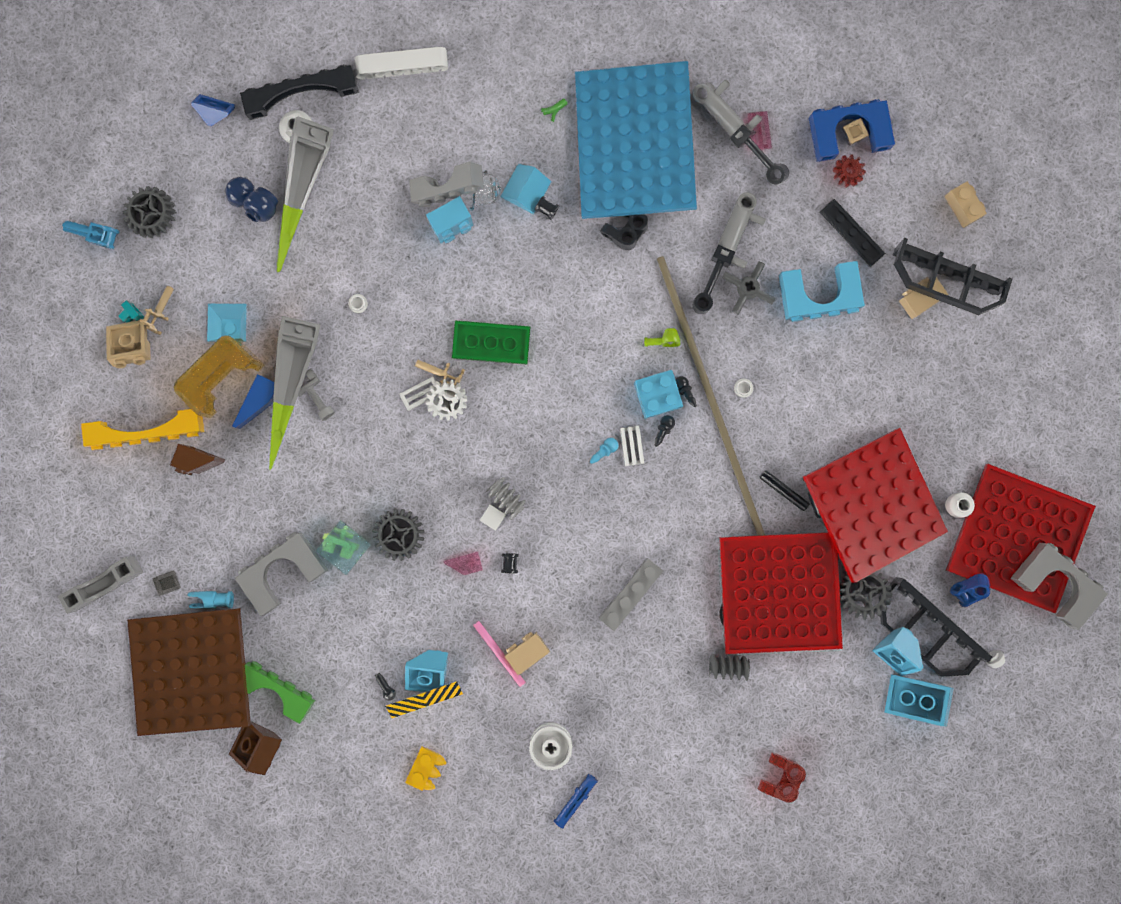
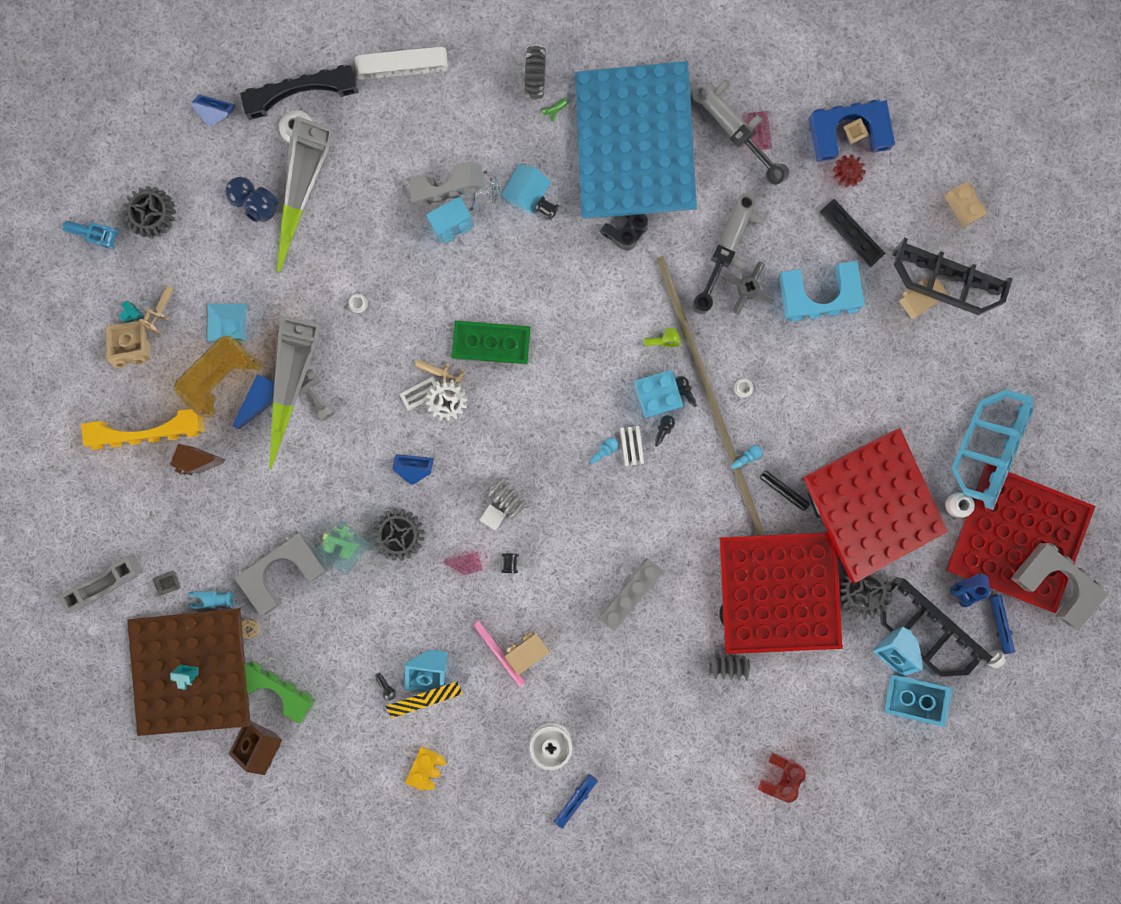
(184, 675): none -> teal tile
(250, 628): none -> tan tile
(412, 467): none -> blue slope
(535, 72): none -> dark grey gear
(753, 453): none -> medium azure bar
(1002, 624): none -> blue pin
(1010, 445): none -> medium azure plate

